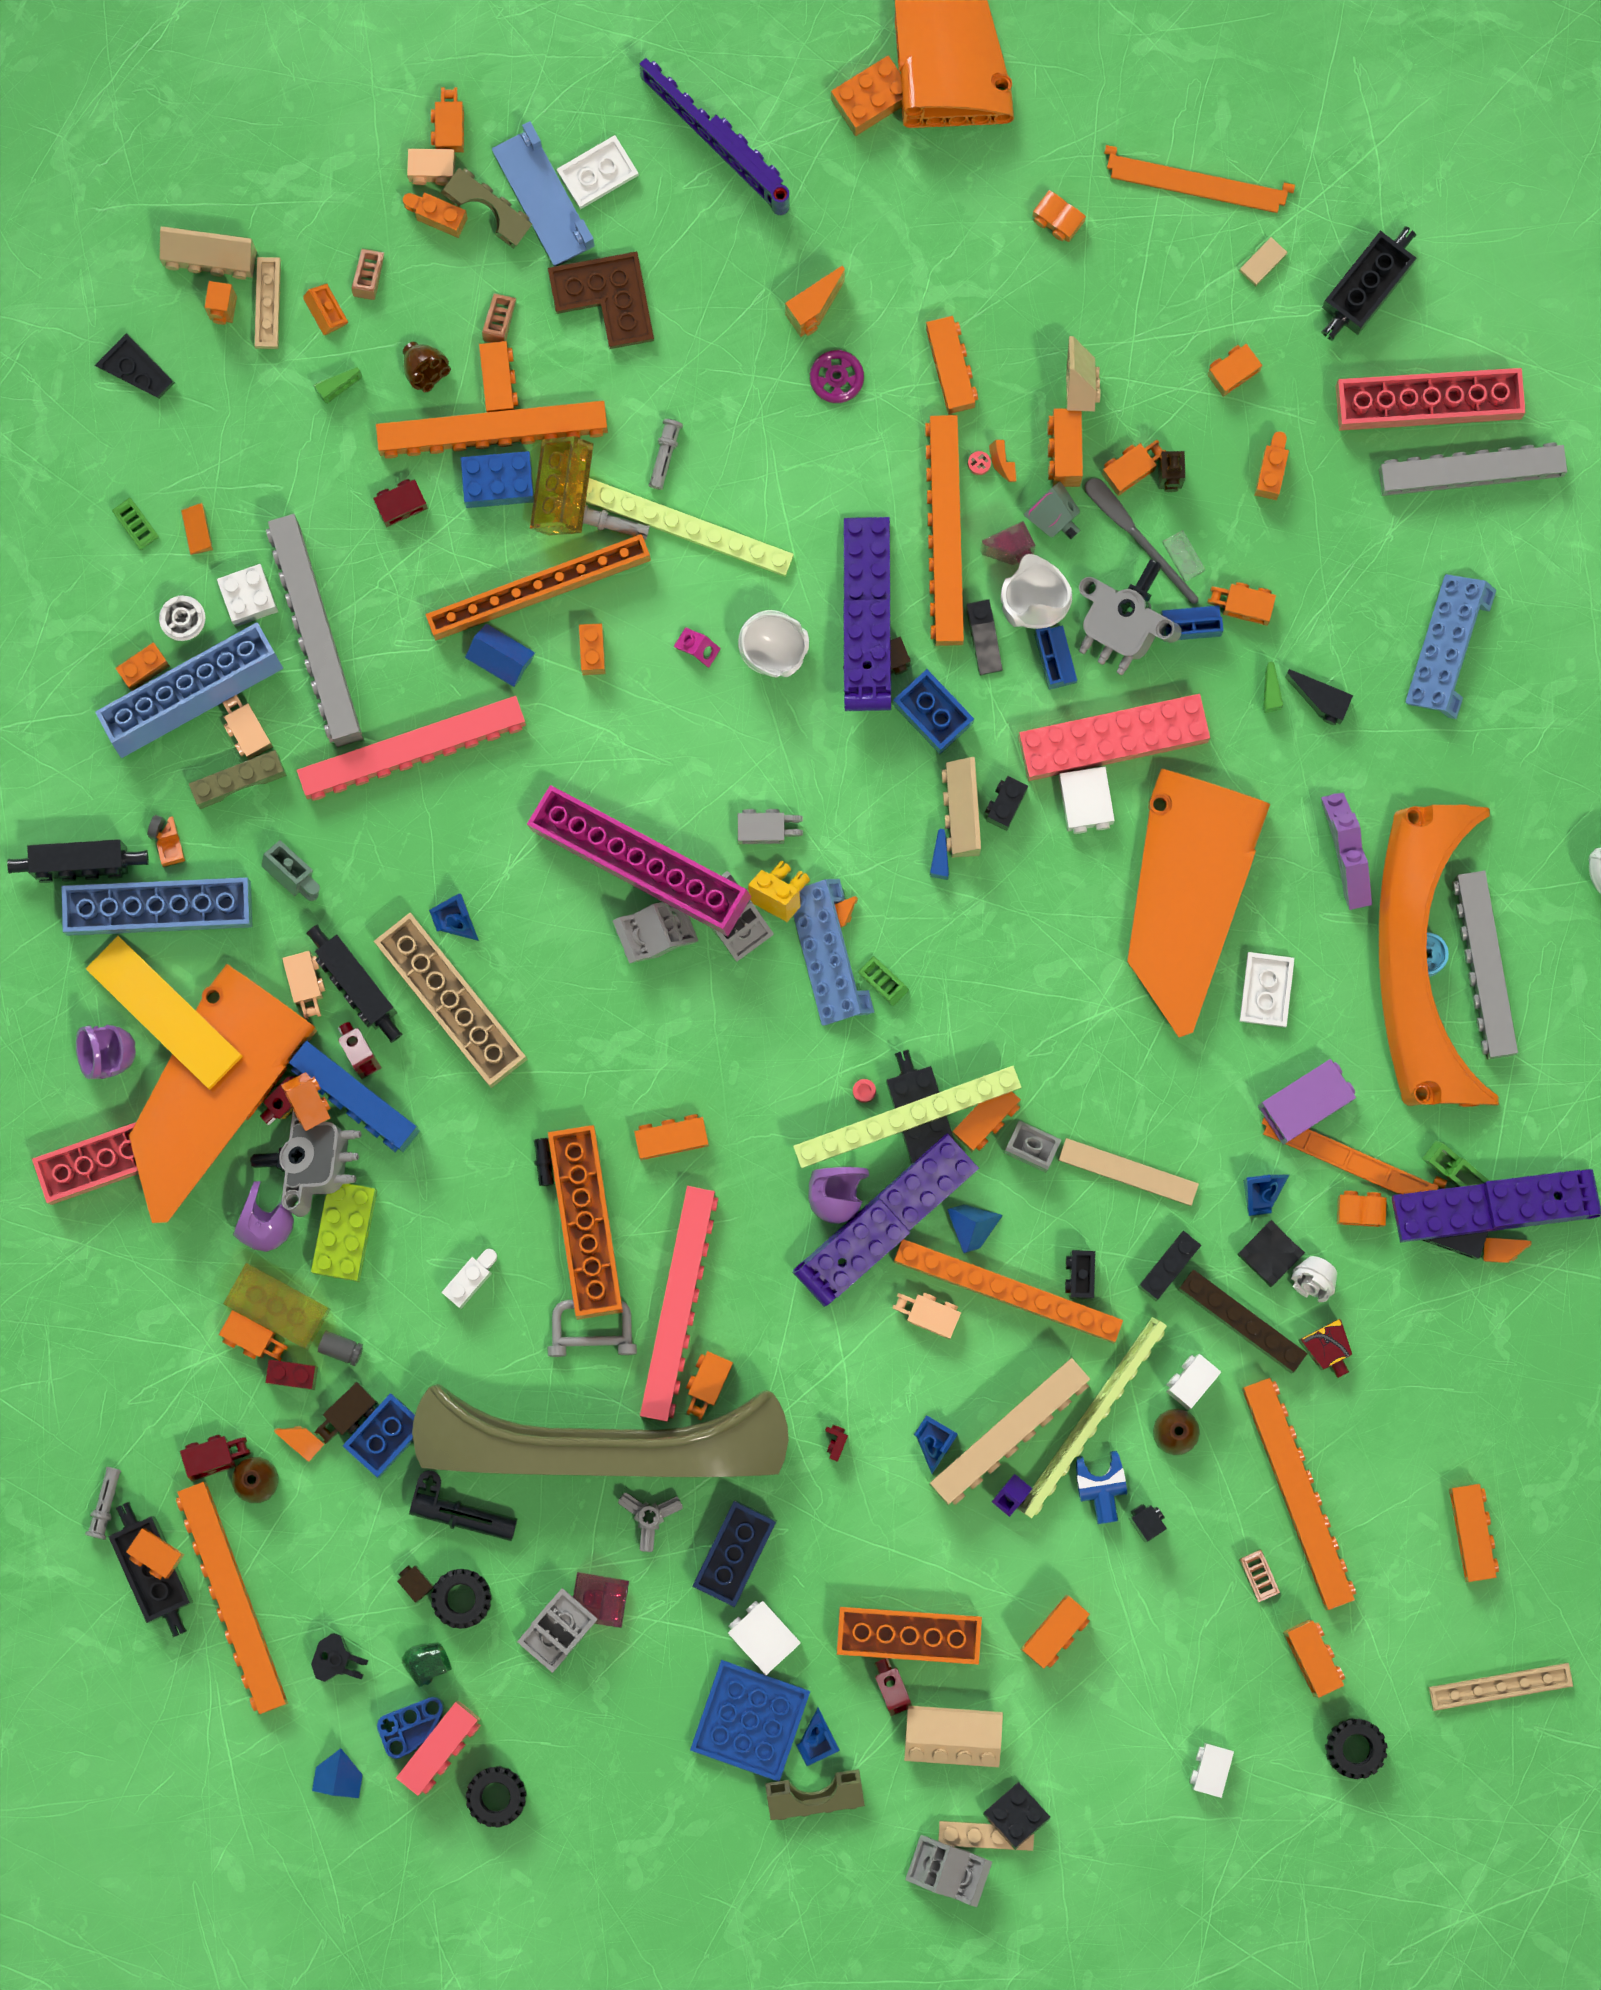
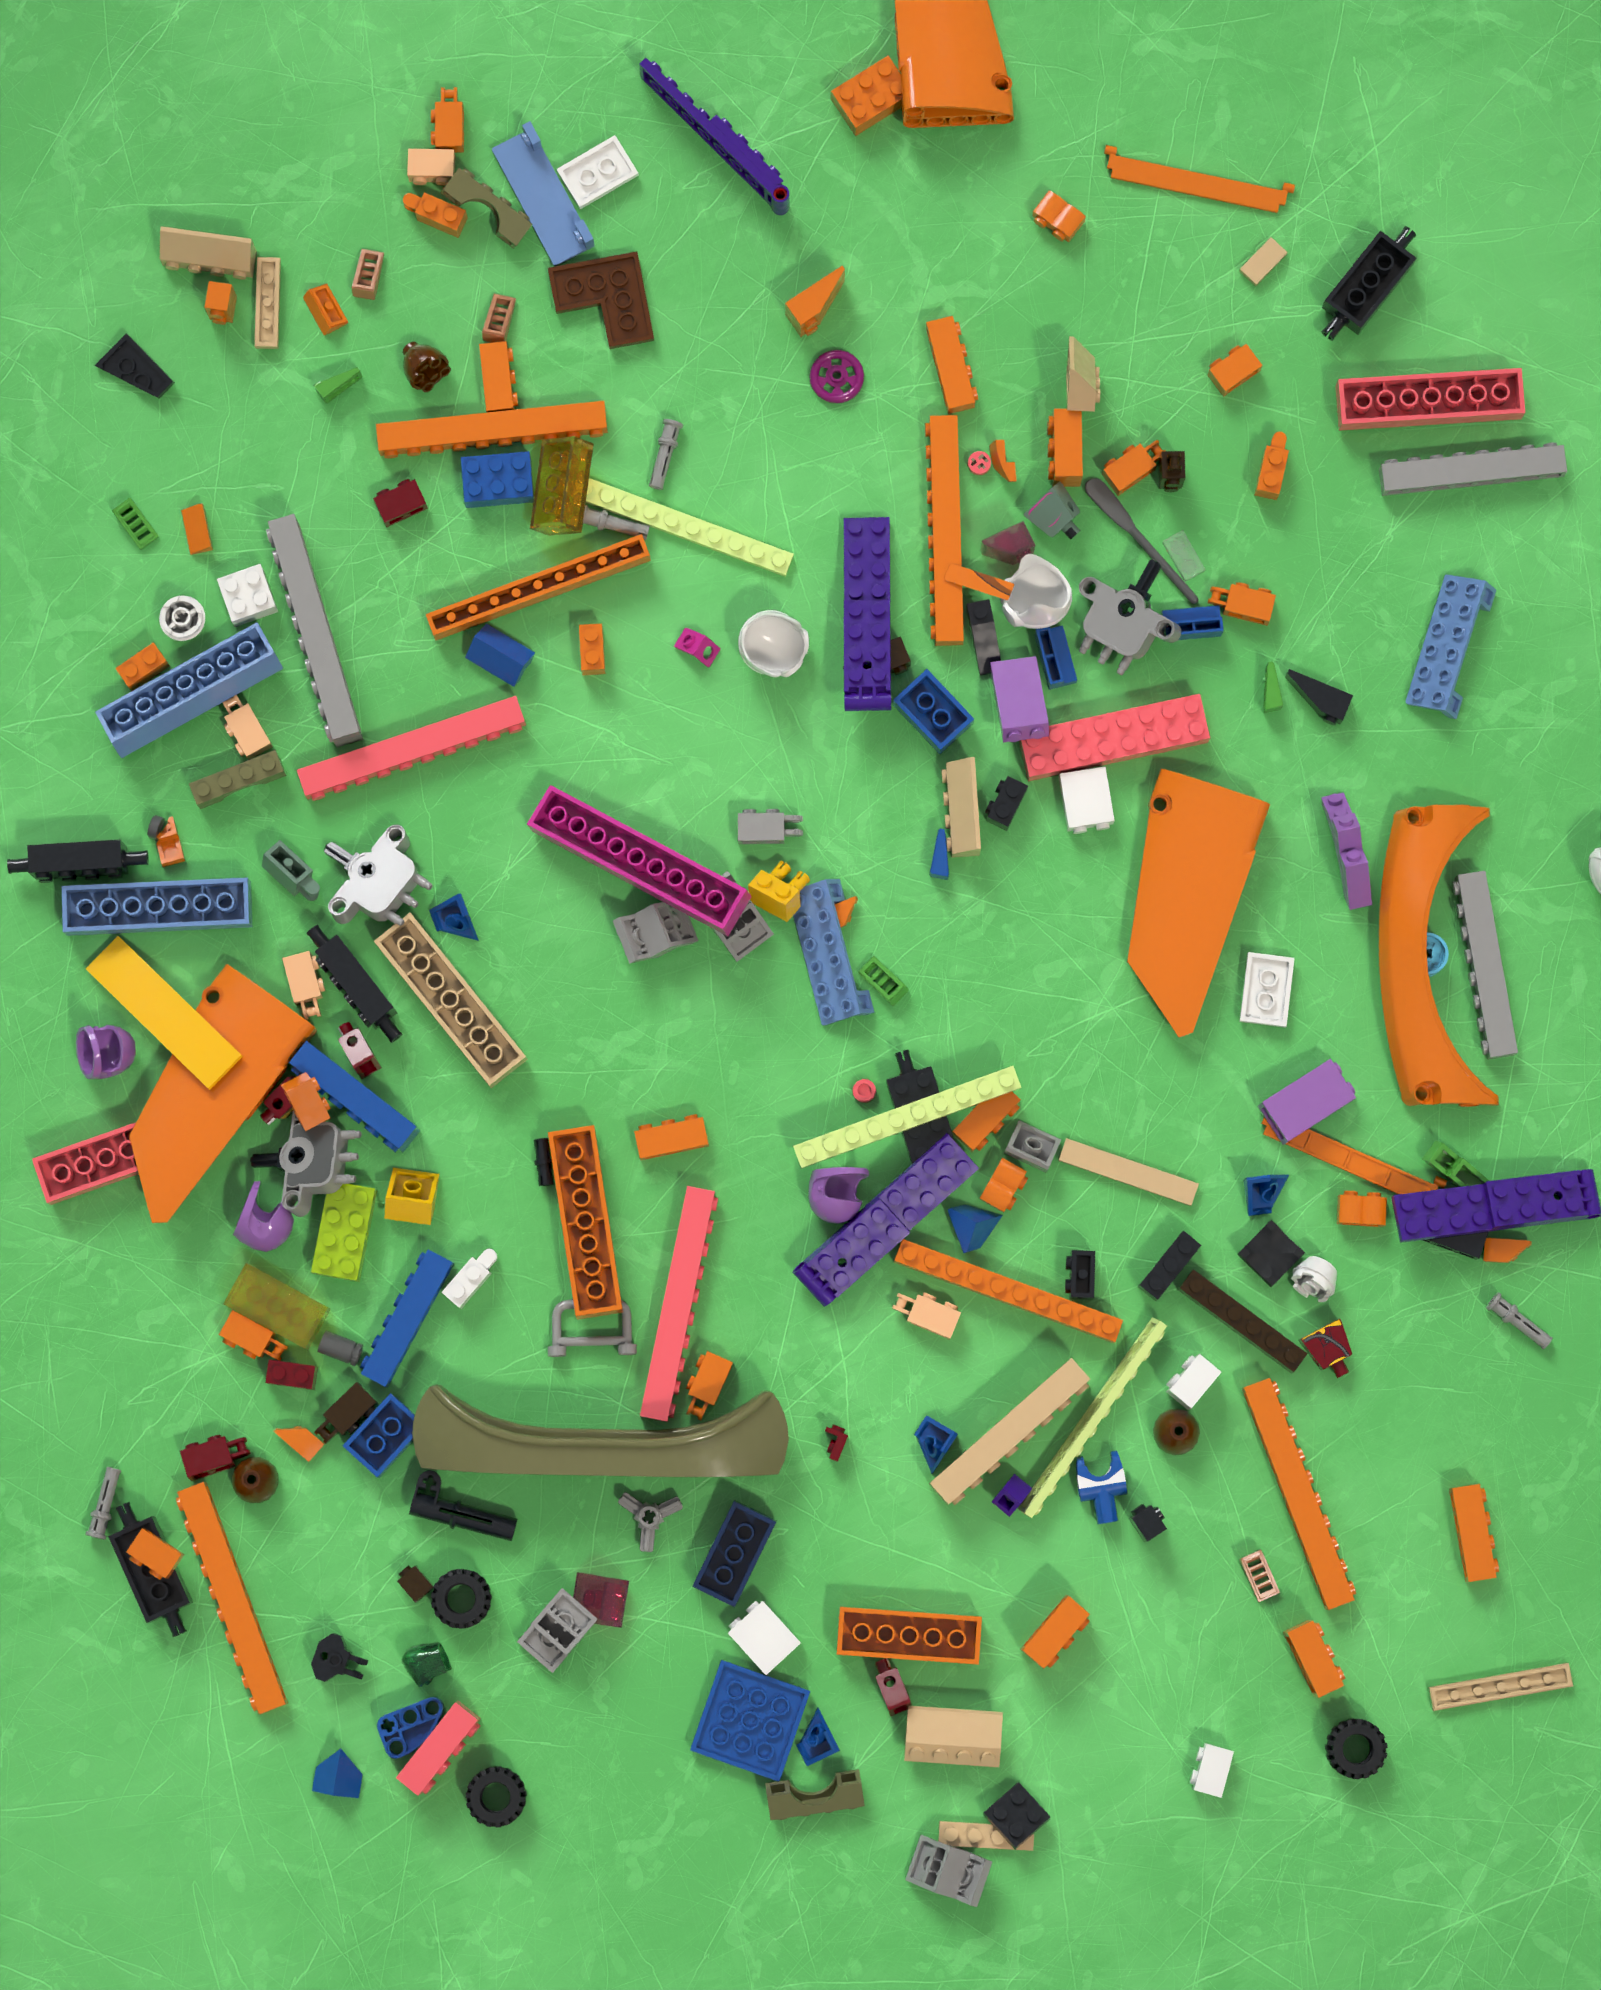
(377, 879): none -> piece
(407, 1318): none -> blue brick
(411, 1196): none -> yellow slope
(979, 581): none -> orange sticker
(1003, 1185): none -> orange brick
(1019, 699): none -> medium lavender brick
(1510, 1314): none -> light grey pin

